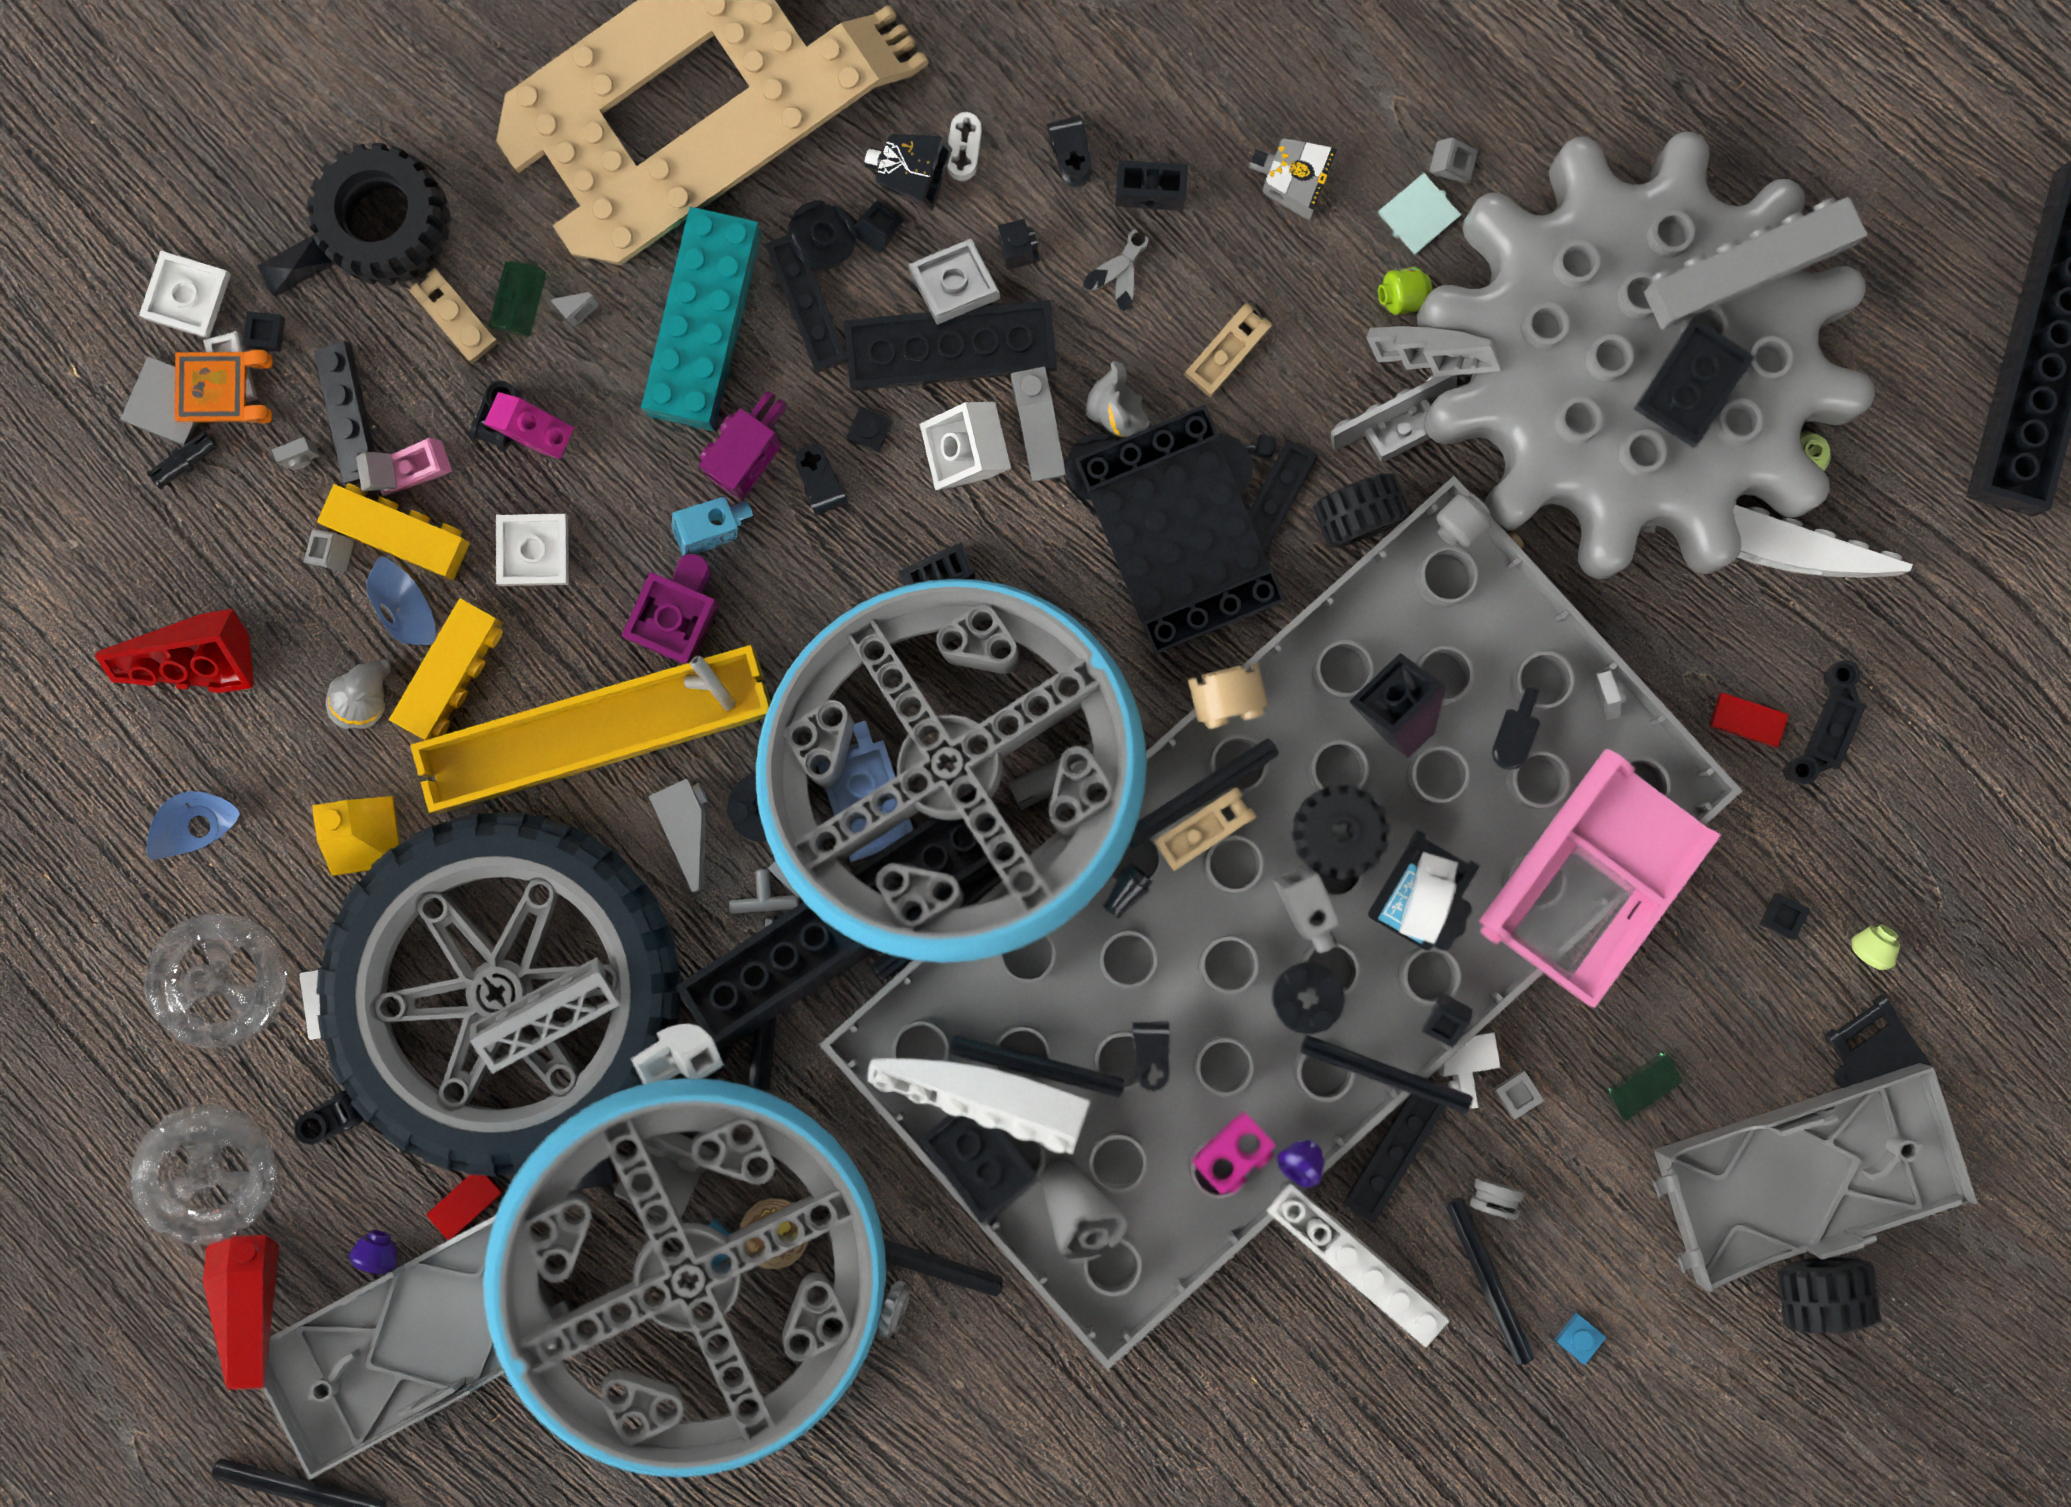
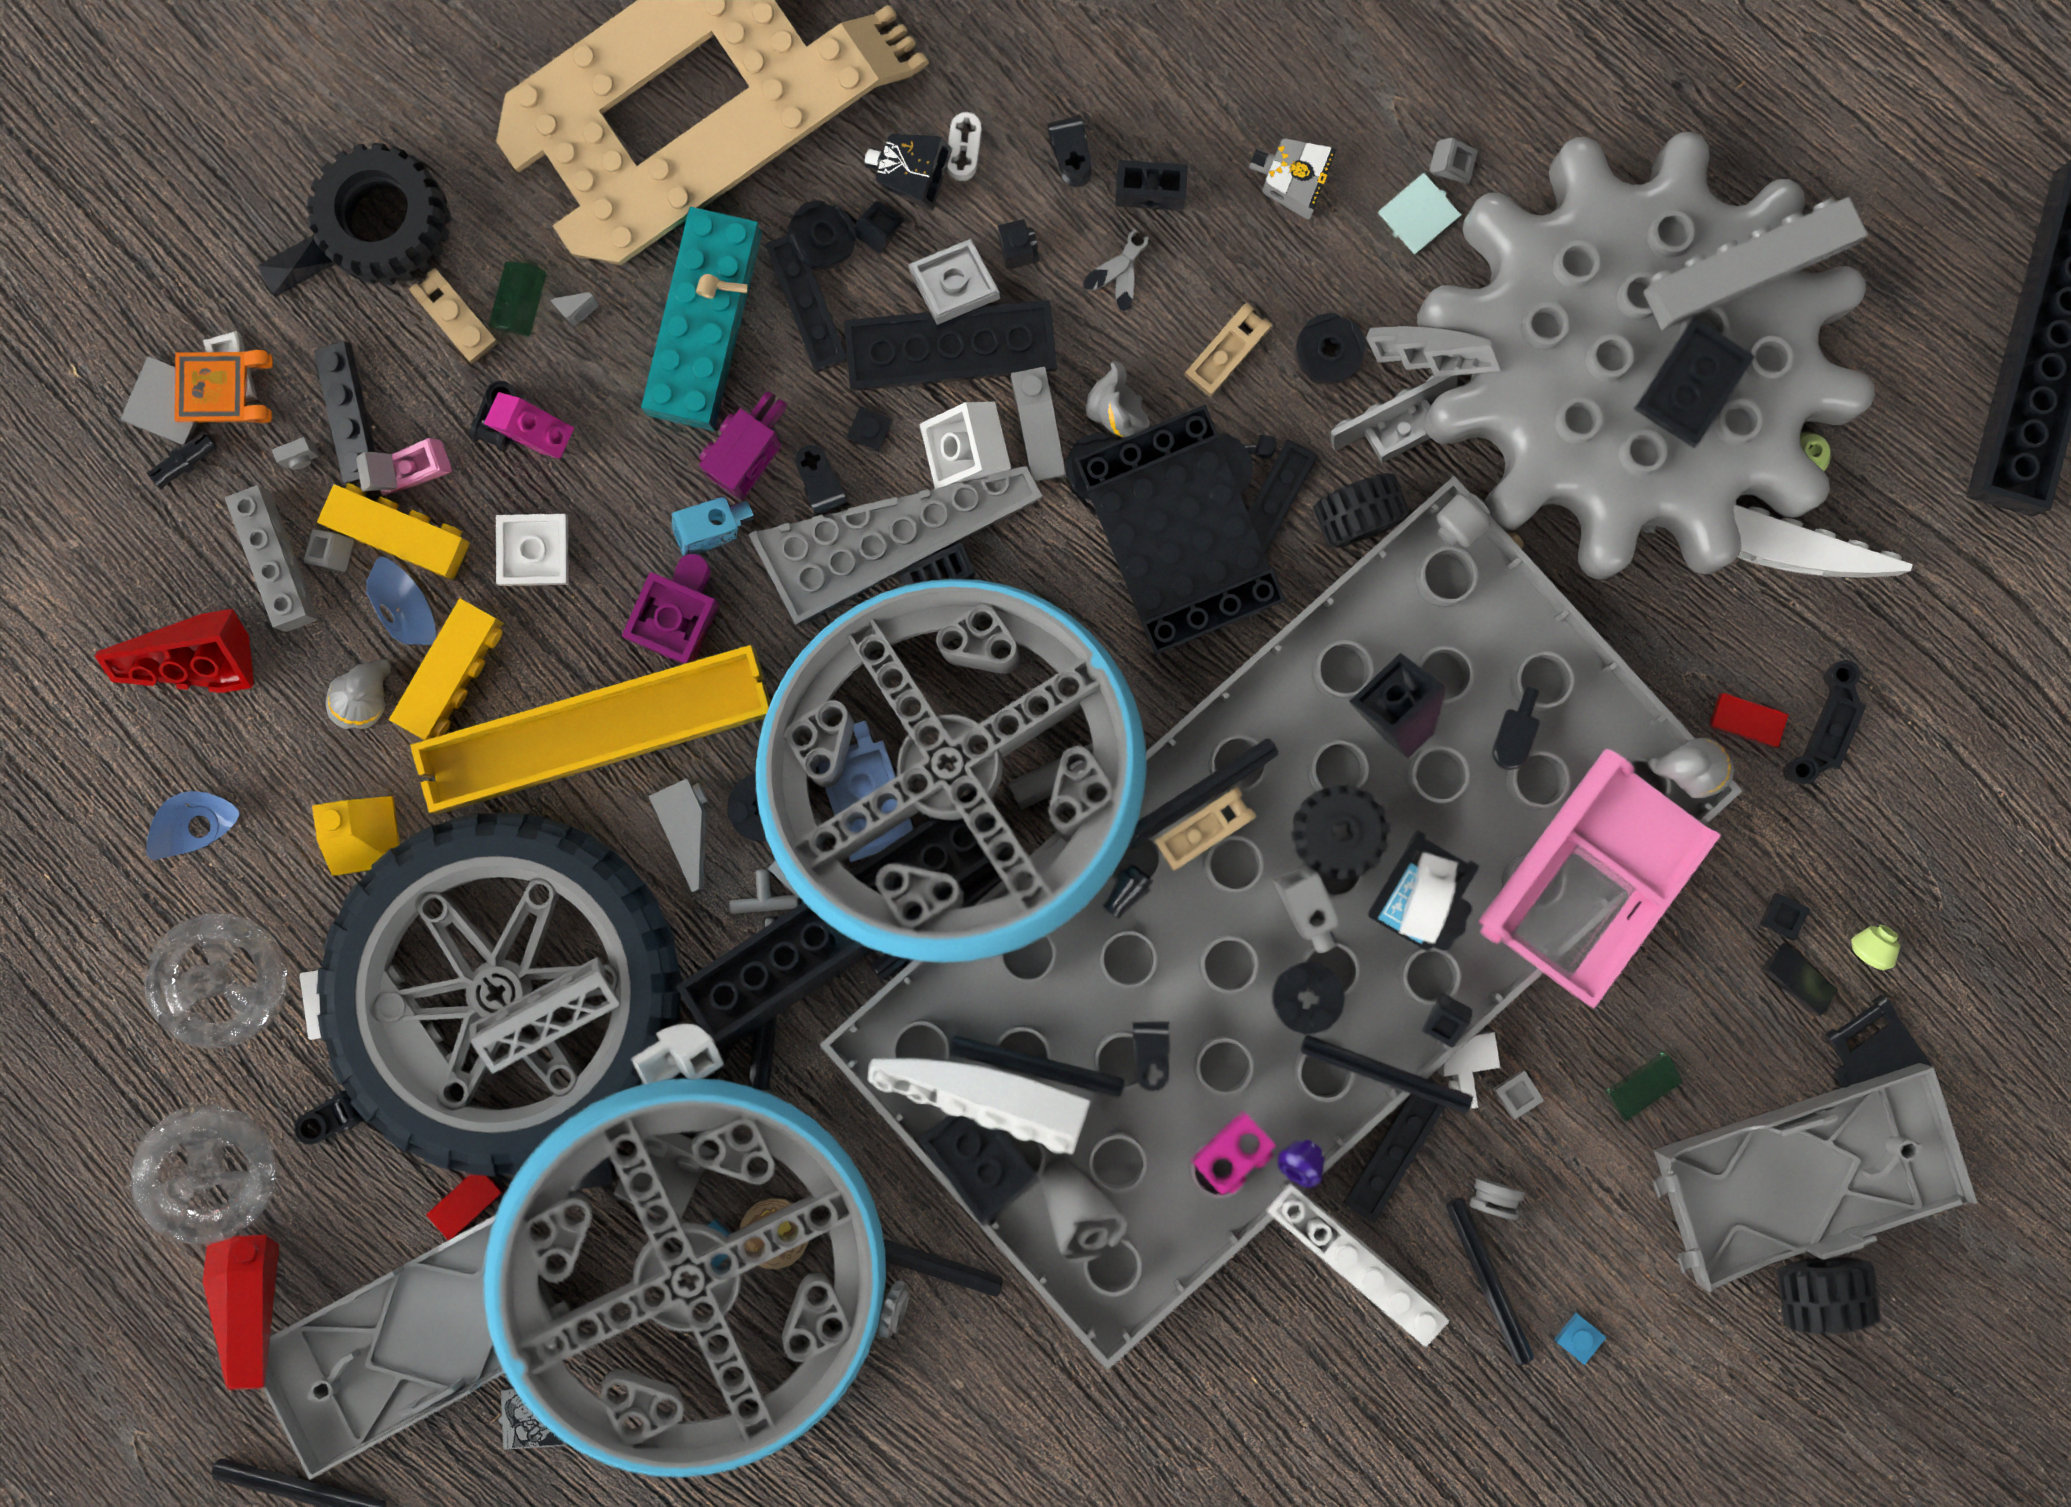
(184, 294): white plate -> none
(263, 331): black plate -> none
(271, 558): none -> light grey brick
(374, 1253): dark purple cone -> none
(416, 1041): none -> light grey brick
(521, 1426): none -> piece
(708, 680): light grey piece -> none
(709, 283): none -> tan hand
(849, 551): none -> light grey wing
(1228, 694): tan brick -> none
(1321, 367): none -> black plate
(1404, 290): lime head -> none
(1610, 695): light grey plate -> none
(1697, 767): none -> light grey hair
(1799, 980): none -> black slope

